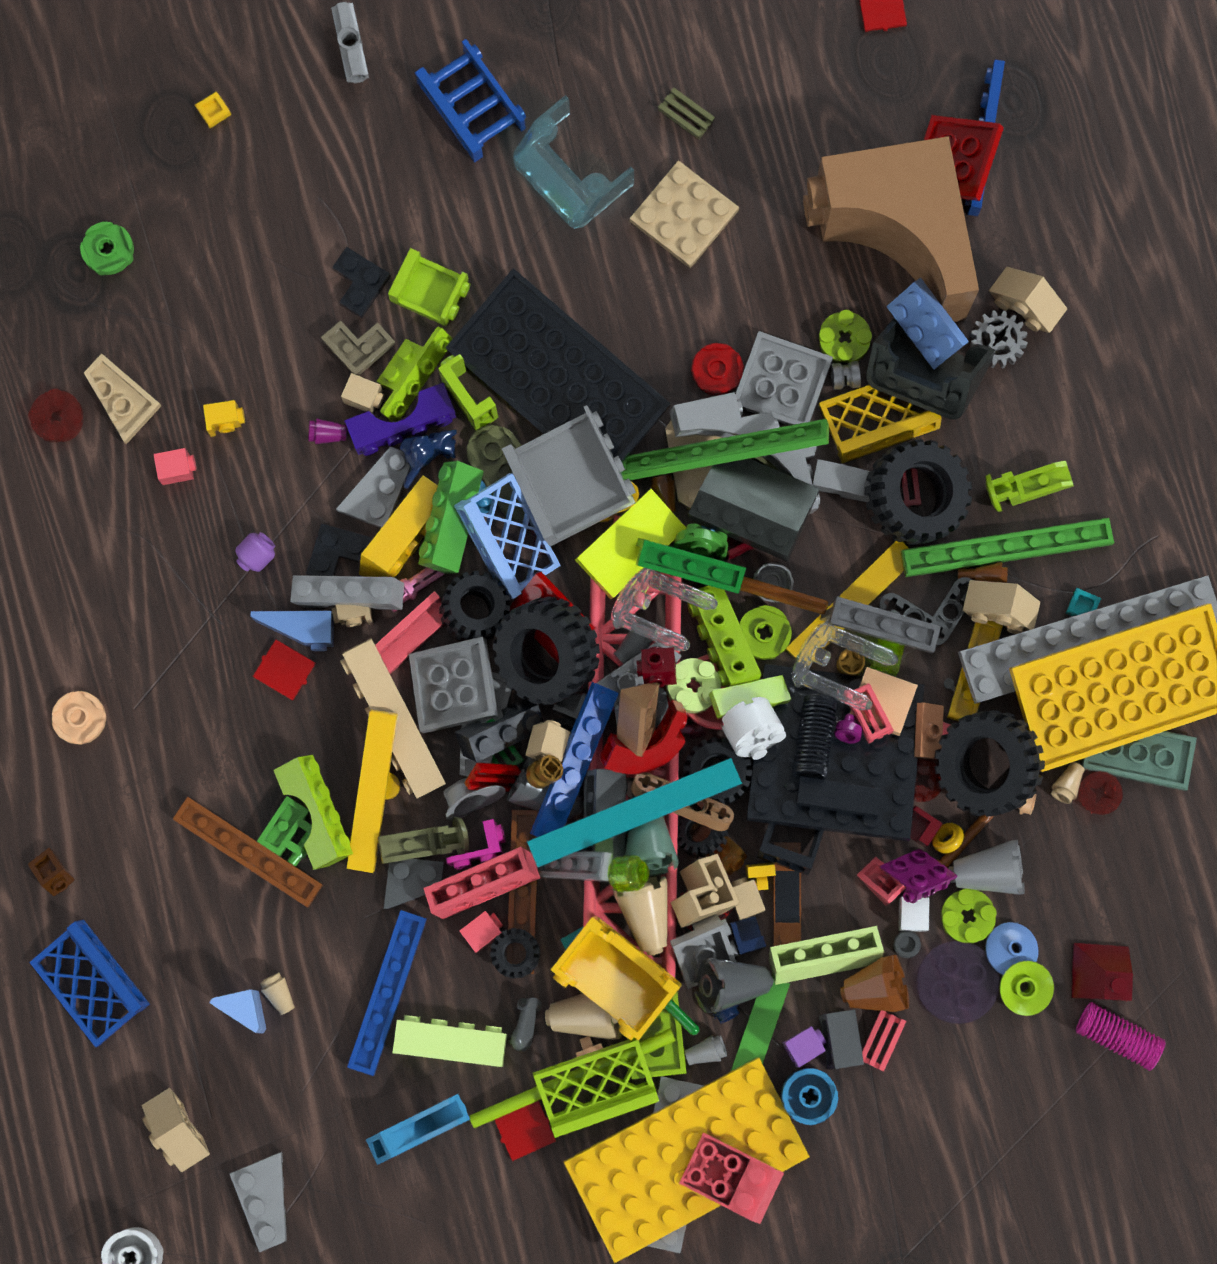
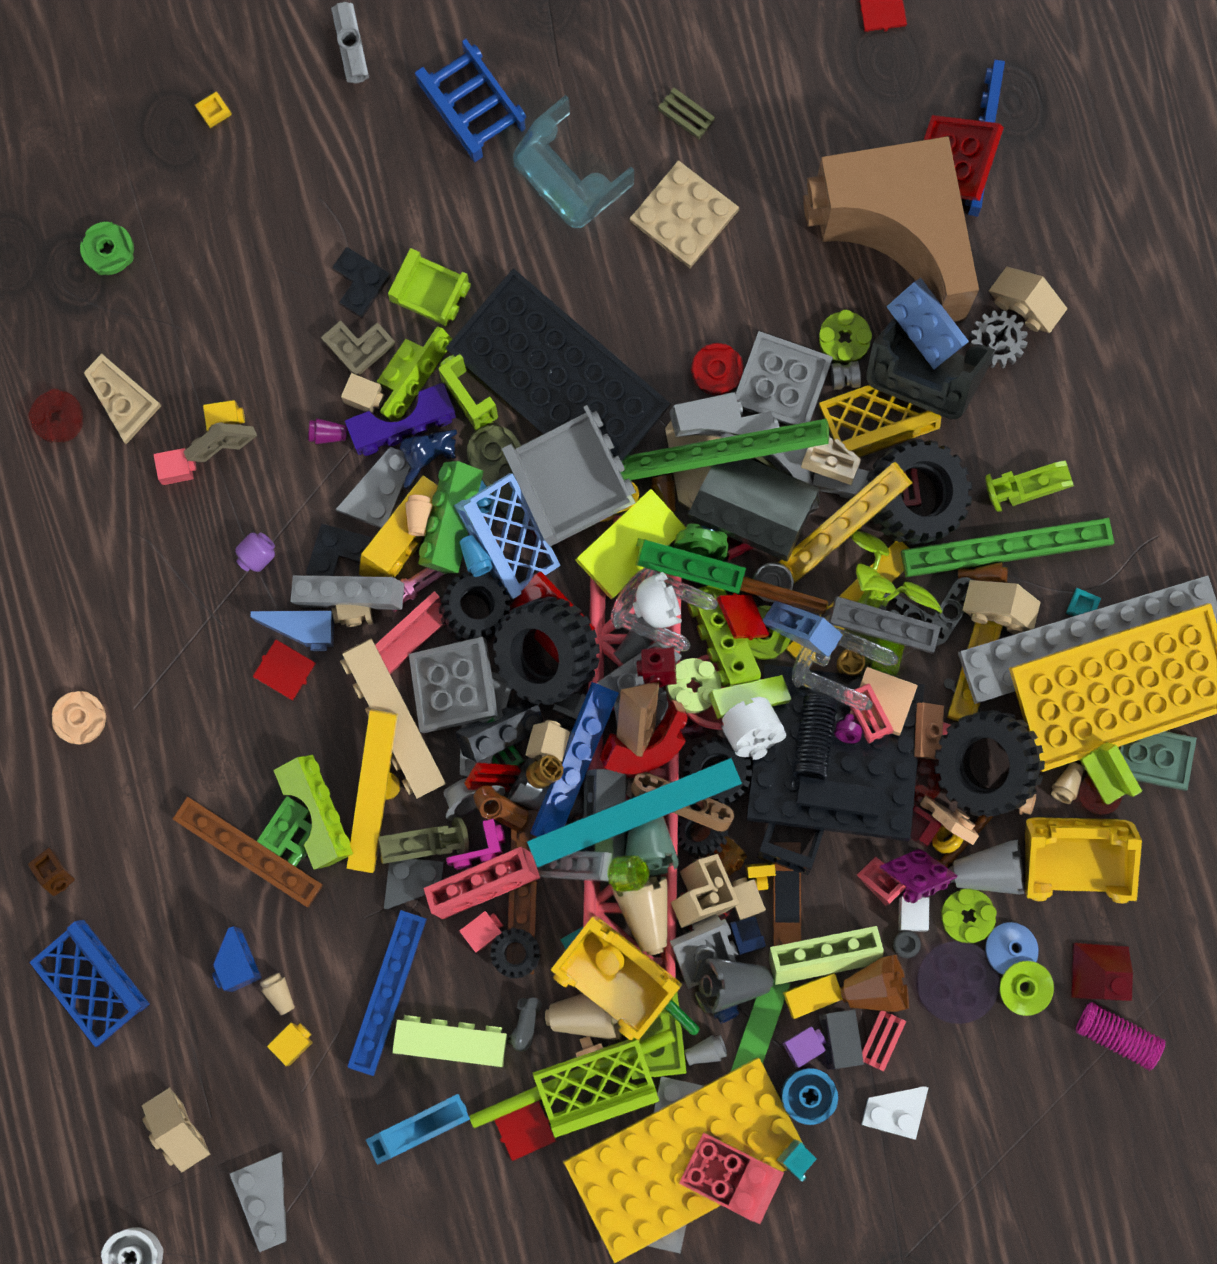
(219, 437): none -> dark tan plate
(235, 962): none -> blue slope
(244, 1008): light blue slope -> none
(291, 1043): none -> yellow brick
(417, 511): none -> light nougat cone
(475, 557): none -> dark azure cone
(500, 808): none -> dark orange piece
(609, 960): none -> yellow tile
(657, 602): none -> white cylinder
(742, 616): none -> red piece
(796, 1159): none -> teal panel
(803, 628): none -> medium blue slope
(813, 995): none -> yellow tile
(832, 461): none -> tan wing
(847, 521): none -> yellow tile
(876, 585): none -> lime plant
(896, 1112): none -> white wing
(955, 822): none -> light nougat wing
(1082, 857): none -> yellow windscreen
(1110, 773): none -> lime panel

